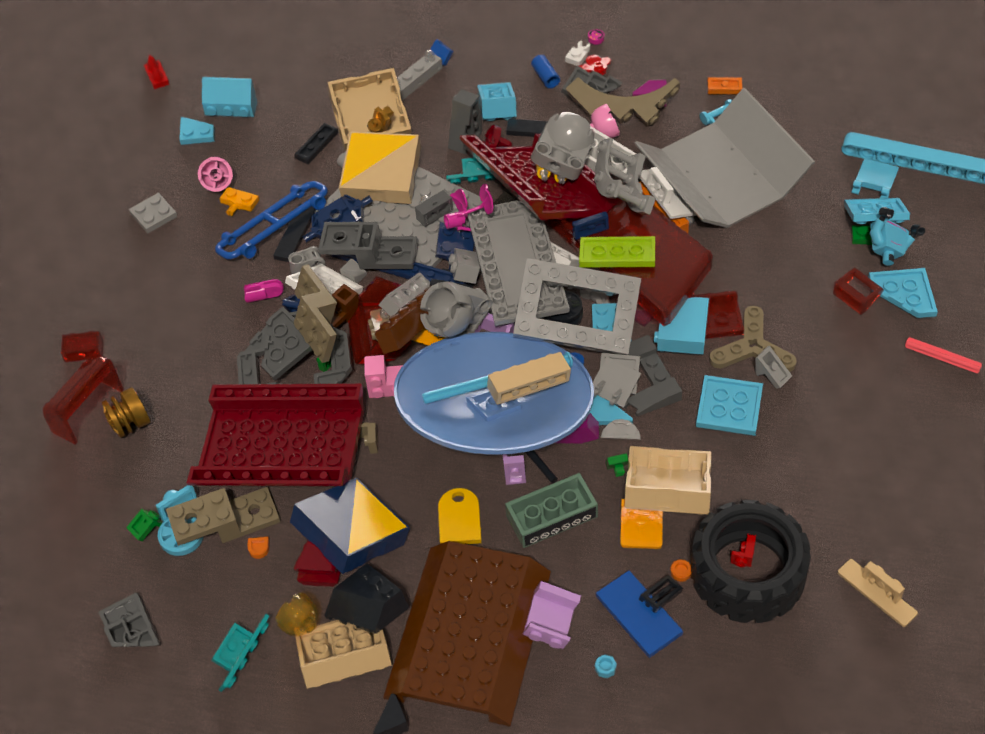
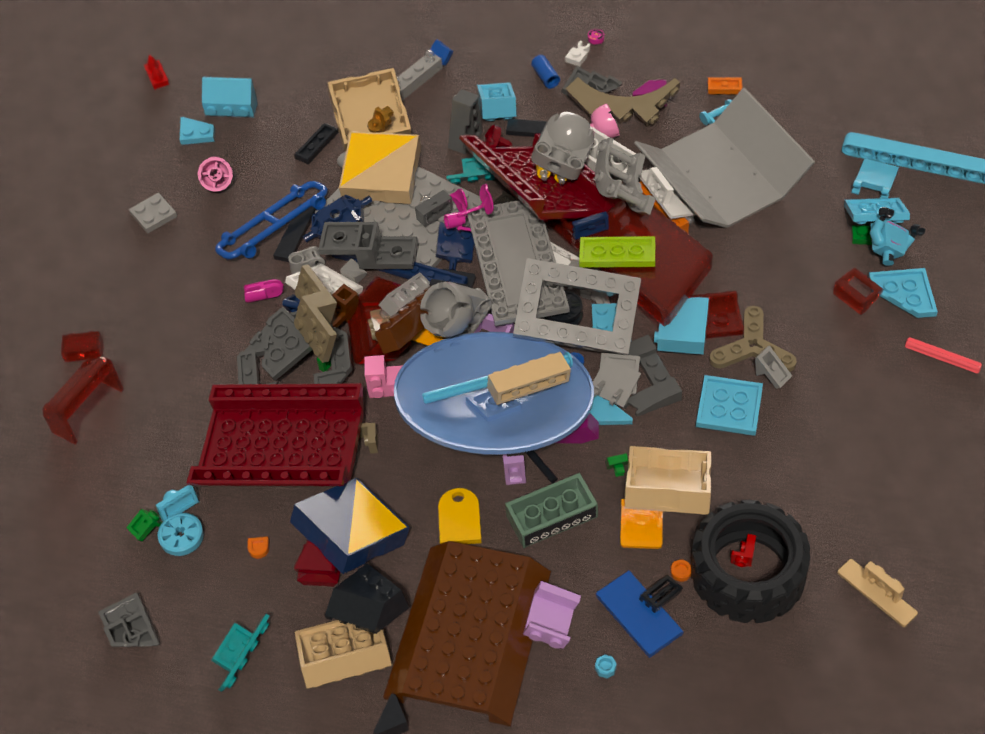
(125, 412): pearl gold wheel -> none
(220, 514): dark tan bracket -> none
(238, 200): light orange plate -> none
(298, 616): clear yellow cylinder -> none
(464, 265): light grey brick -> none
(596, 63): plate -> none
(621, 430): light grey tile -> none
(642, 317): clear pink tile -> none

